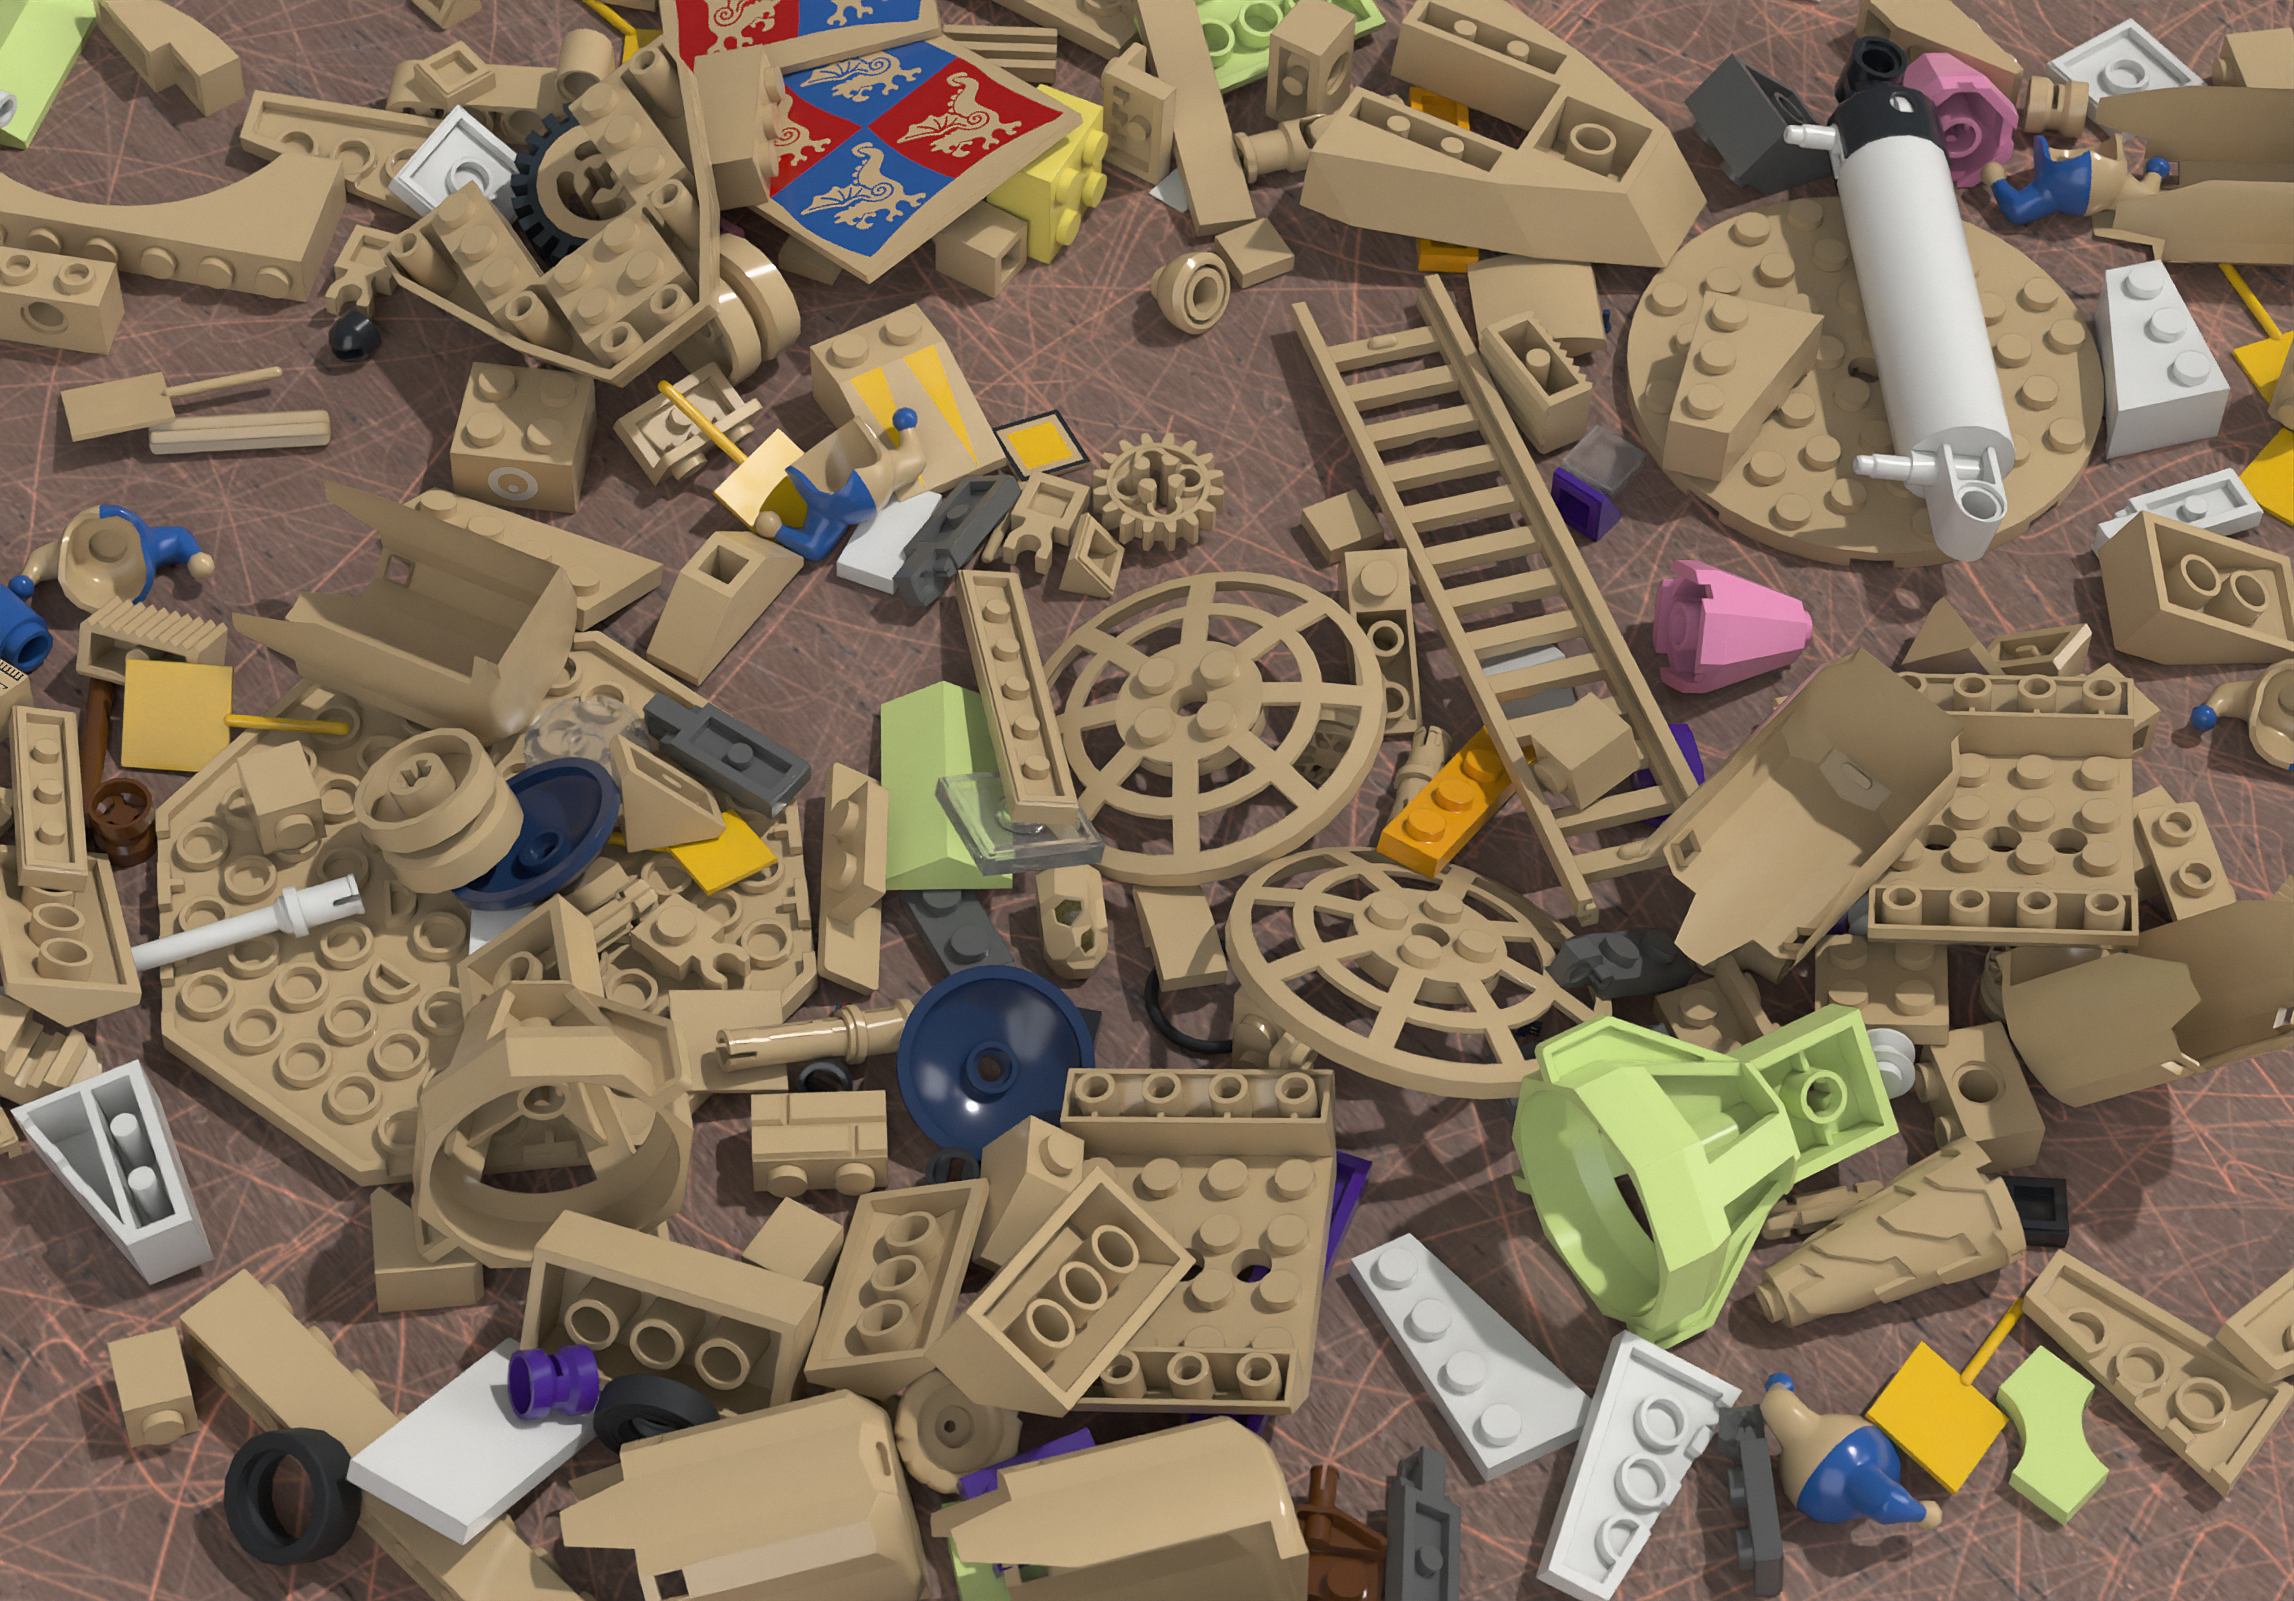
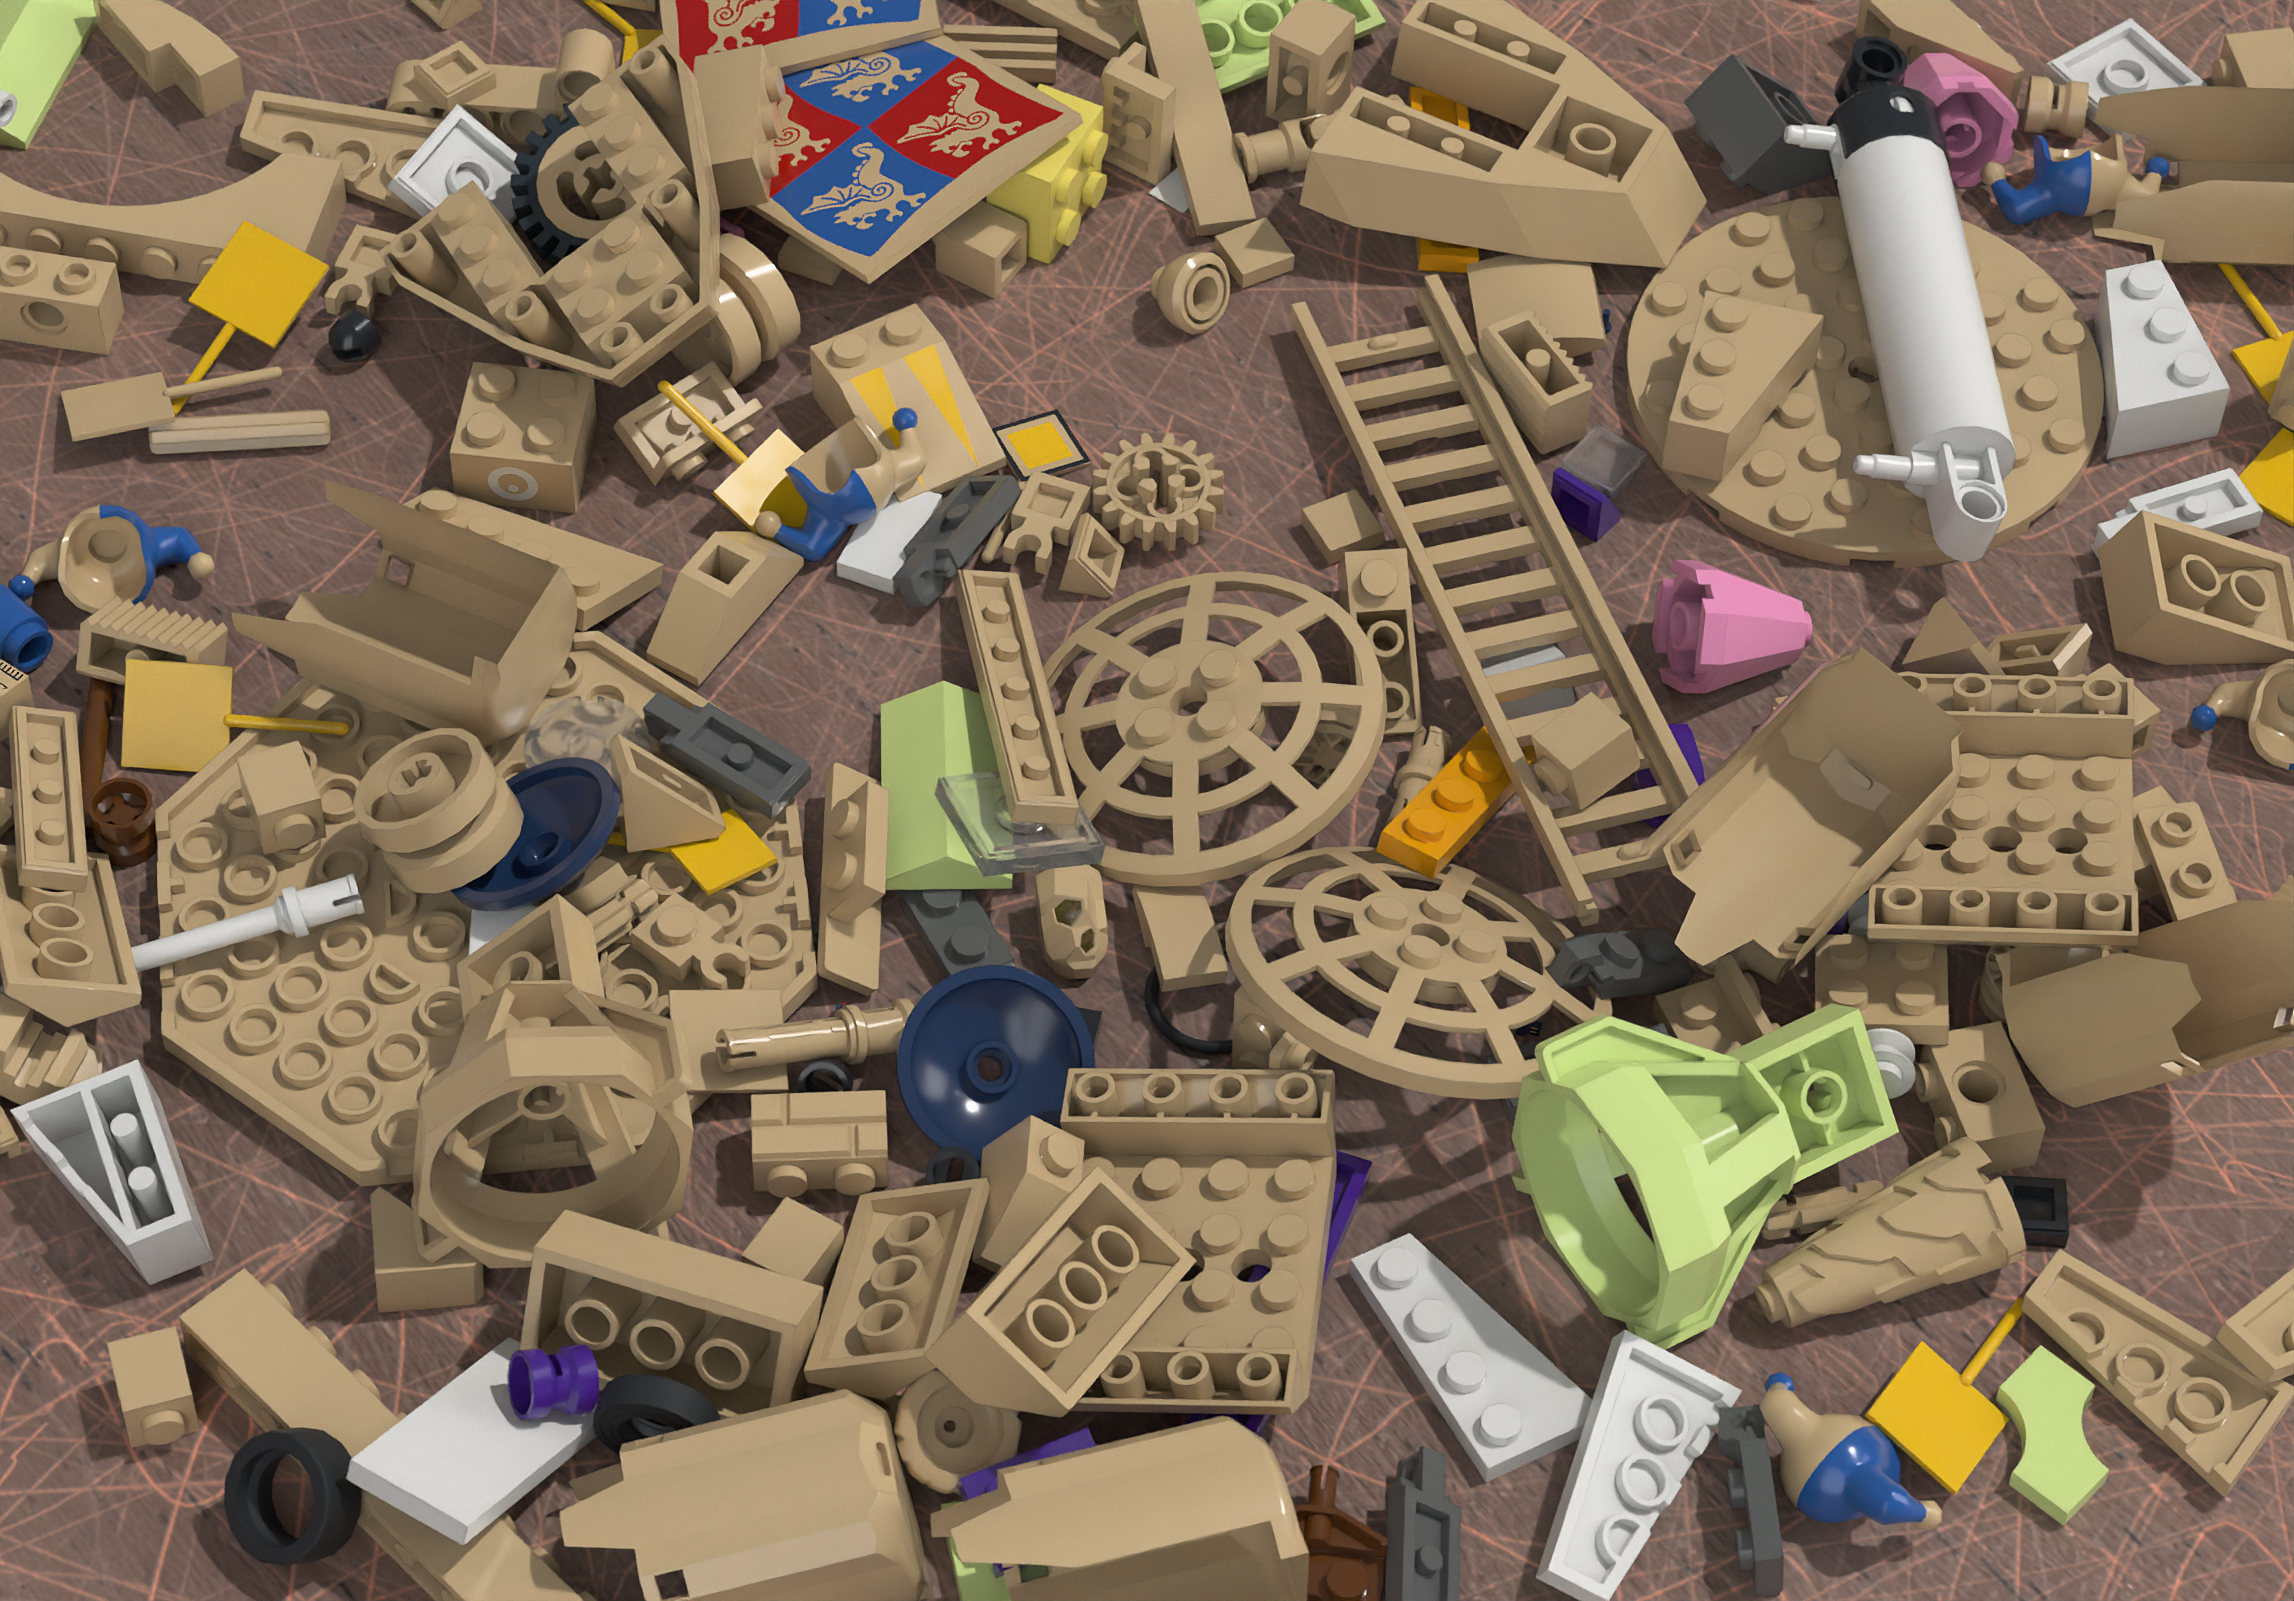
(254, 288): none -> yellow piece

